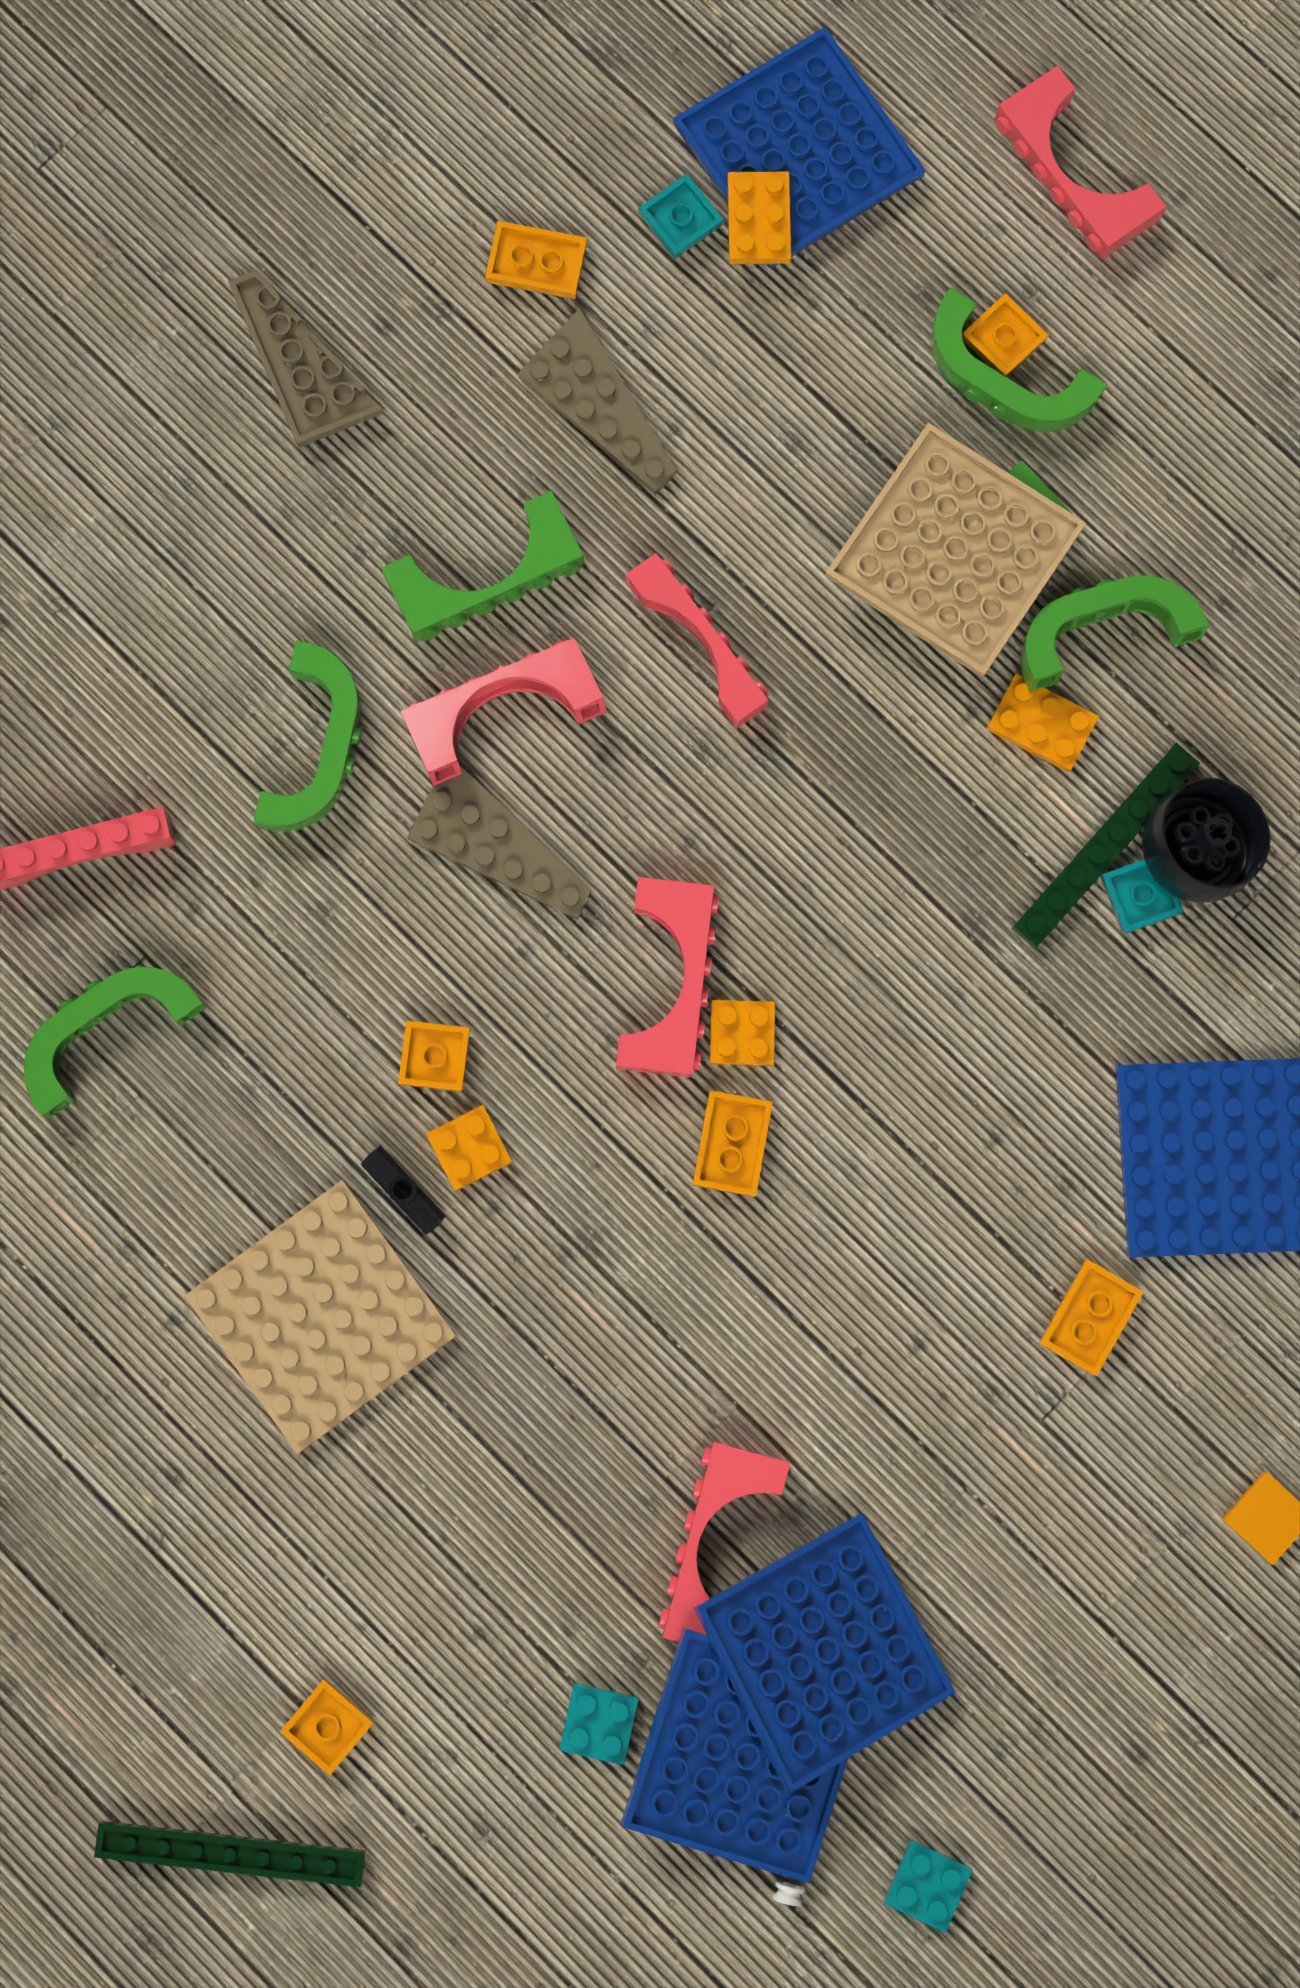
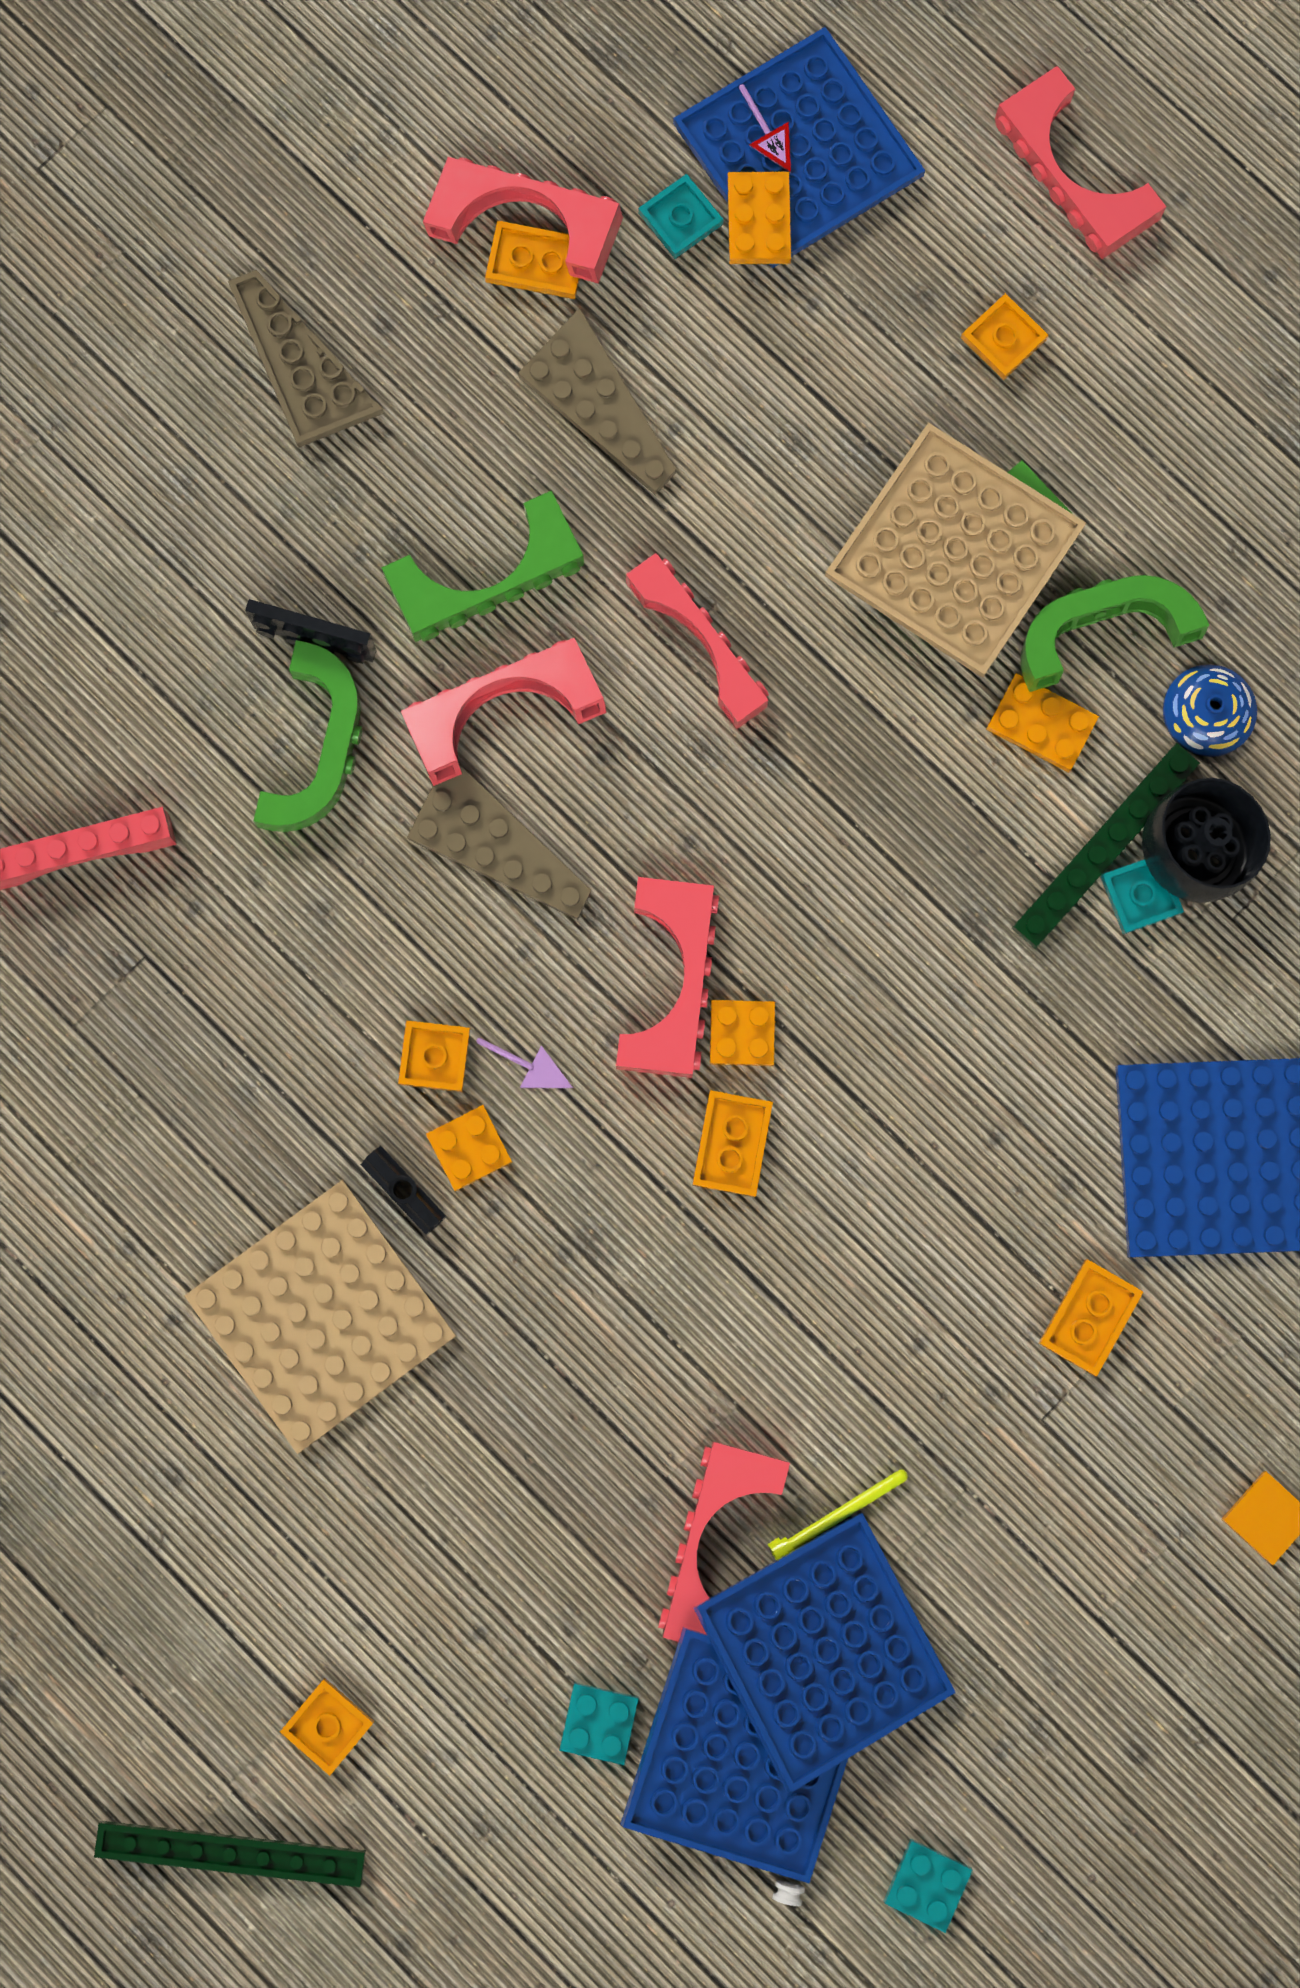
(79, 1015): bright green arch -> none
(273, 621): none -> black plate
(471, 189): none -> coral arch
(541, 1073): none -> lavender piece
(775, 143): none -> piece
(784, 1546): none -> neon yellow piece
(996, 391): bright green arch -> none
(1196, 723): none -> blue dish

